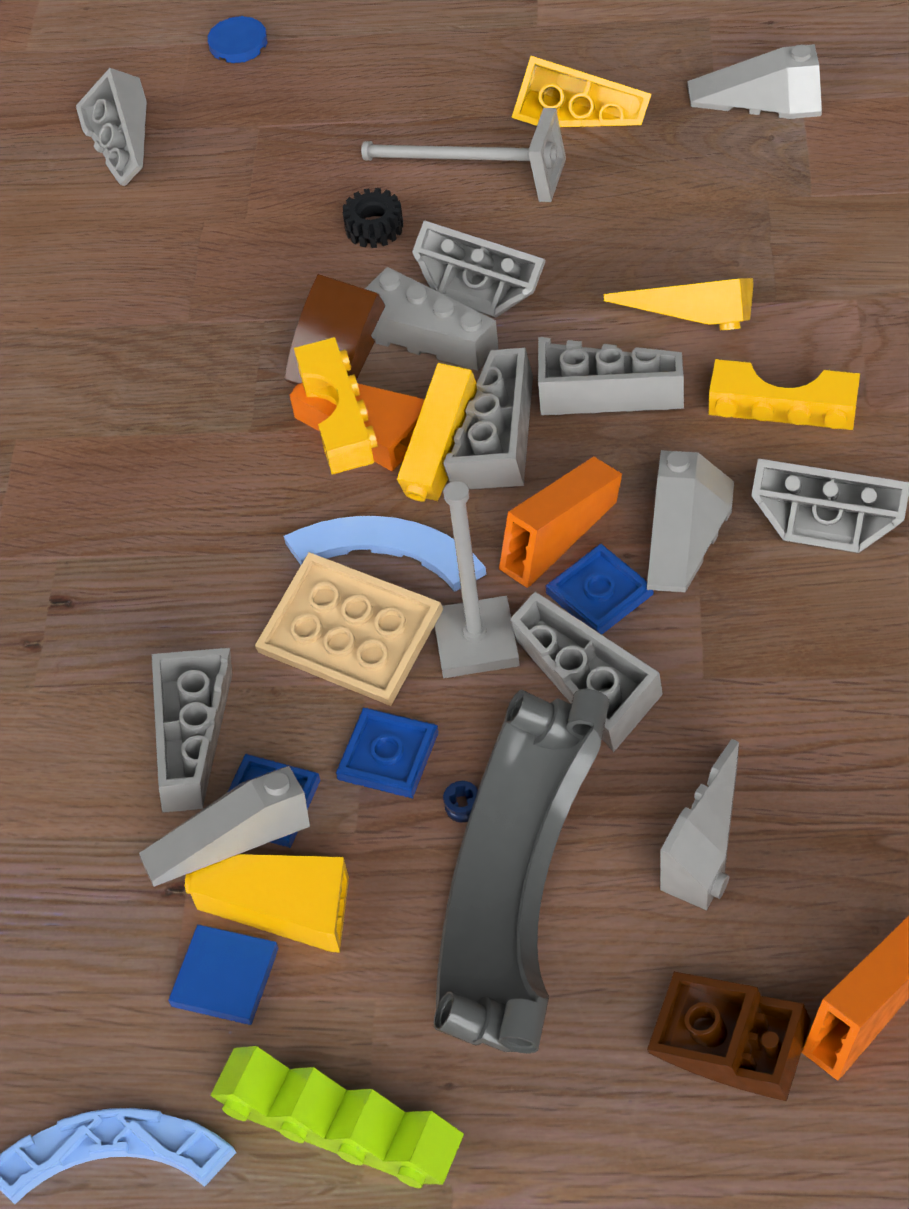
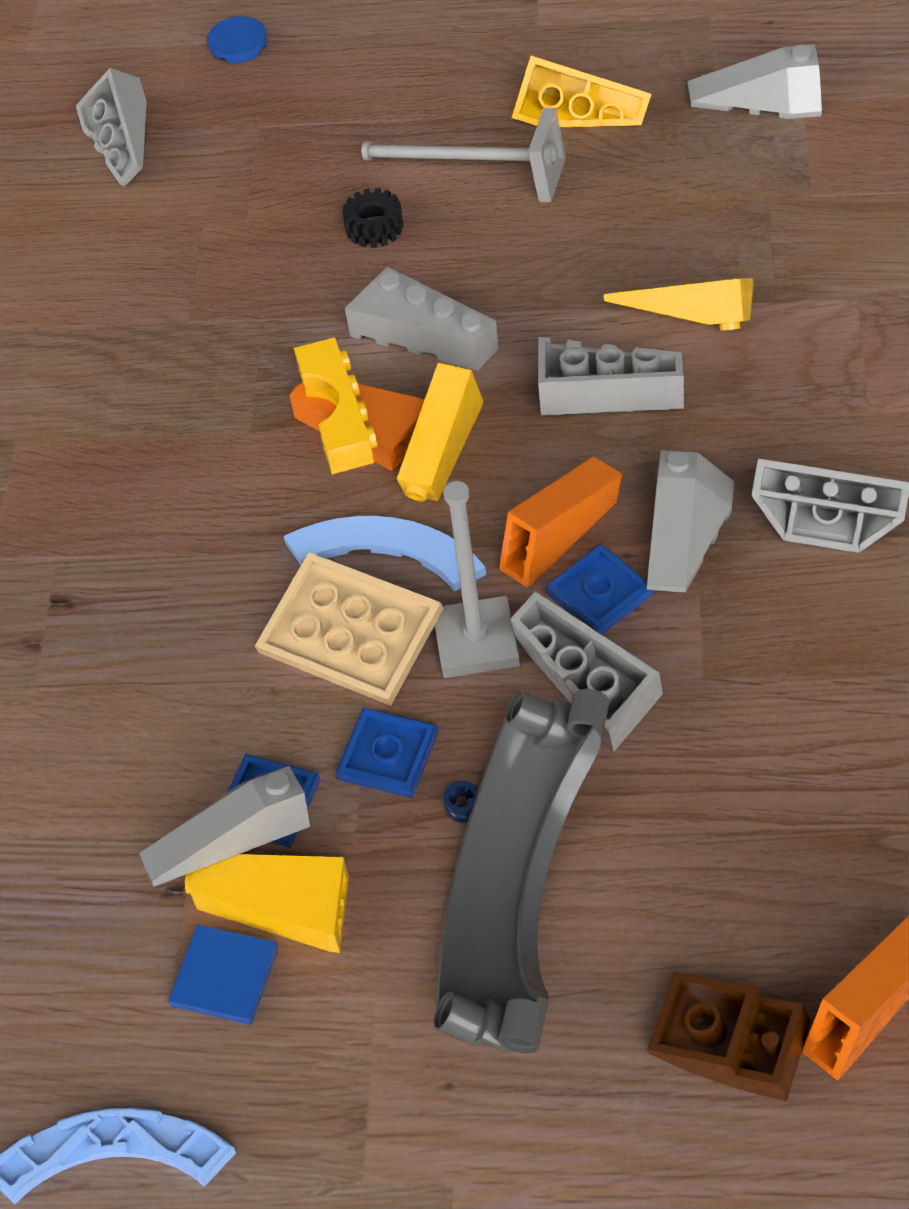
(189, 712): light grey wedge -> none
(337, 312): reddish brown slope -> none
(351, 1123): lime brick -> none
(475, 270): light grey wedge -> none
(494, 436): light grey wedge -> none
(698, 843): light grey wedge -> none
(824, 402): yellow arch -> none

